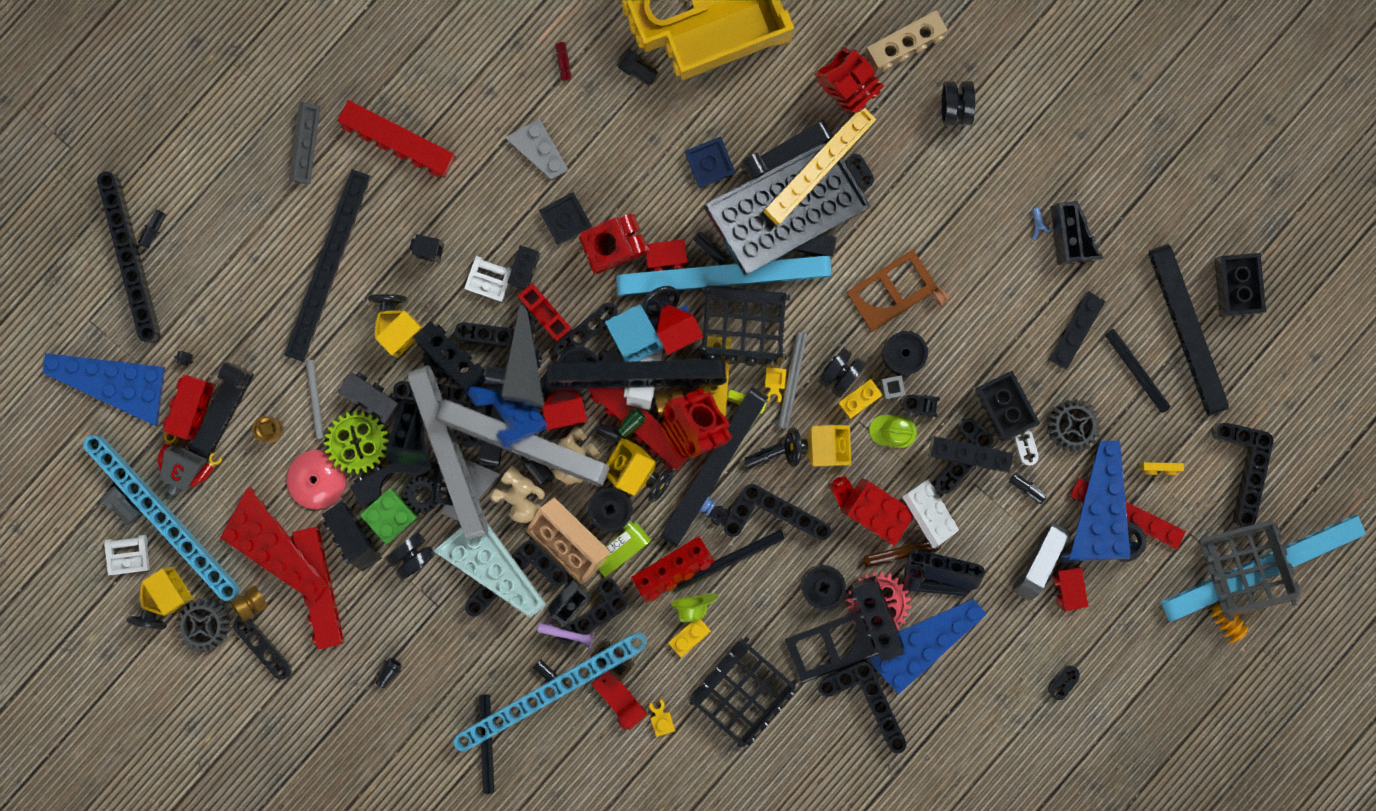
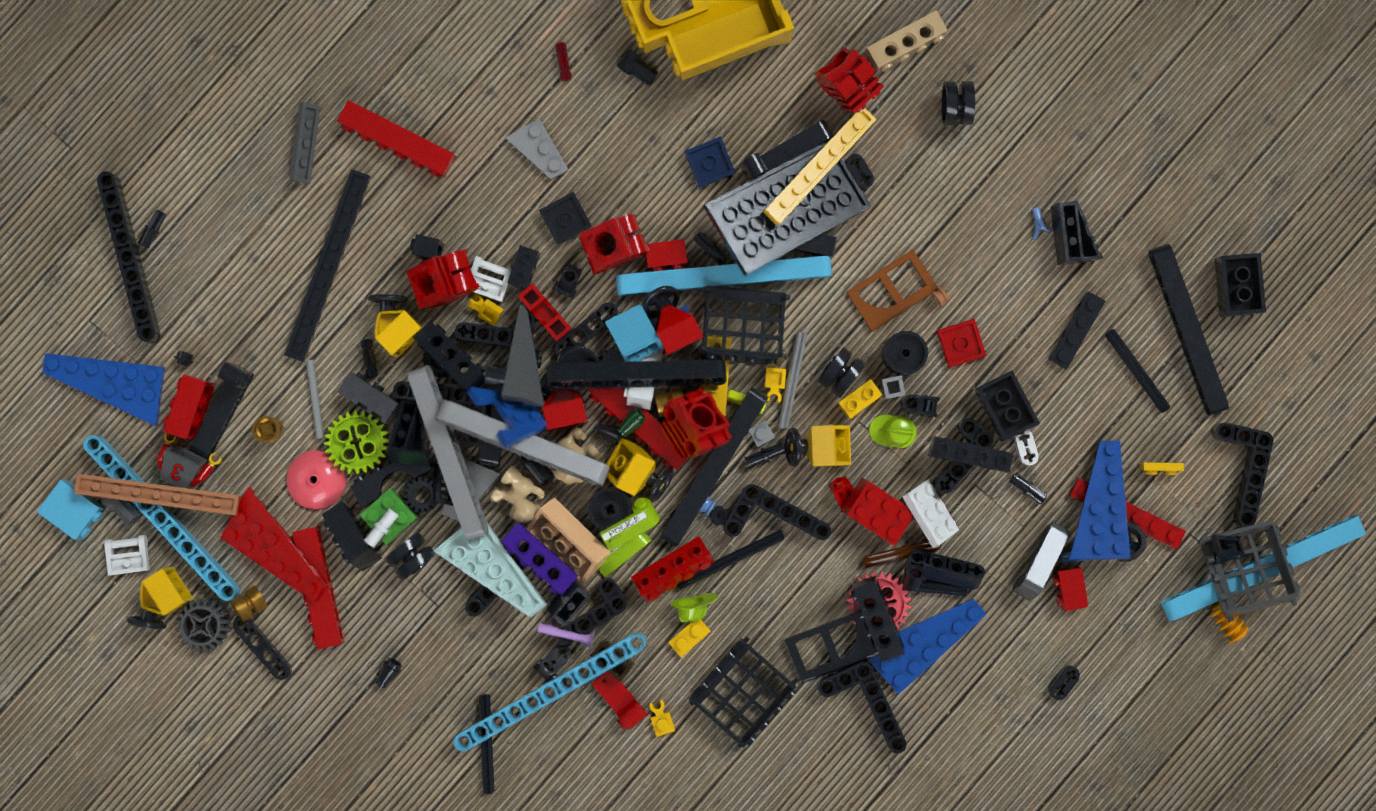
(71, 511): none -> medium azure brick
(157, 494): none -> nougat plate
(369, 358): none -> black axle
(381, 527): none -> white pin
(442, 279): none -> red piece
(487, 310): none -> yellow plate
(551, 658): none -> black beam
(566, 284): none -> black plate
(566, 574): none -> dark purple brick
(643, 519): none -> lime door
(761, 433): none -> light grey plate
(834, 590): black wheel -> none
(961, 343): none -> red tile
(1089, 416): dark grey gear -> none
(1226, 548): none -> black slope

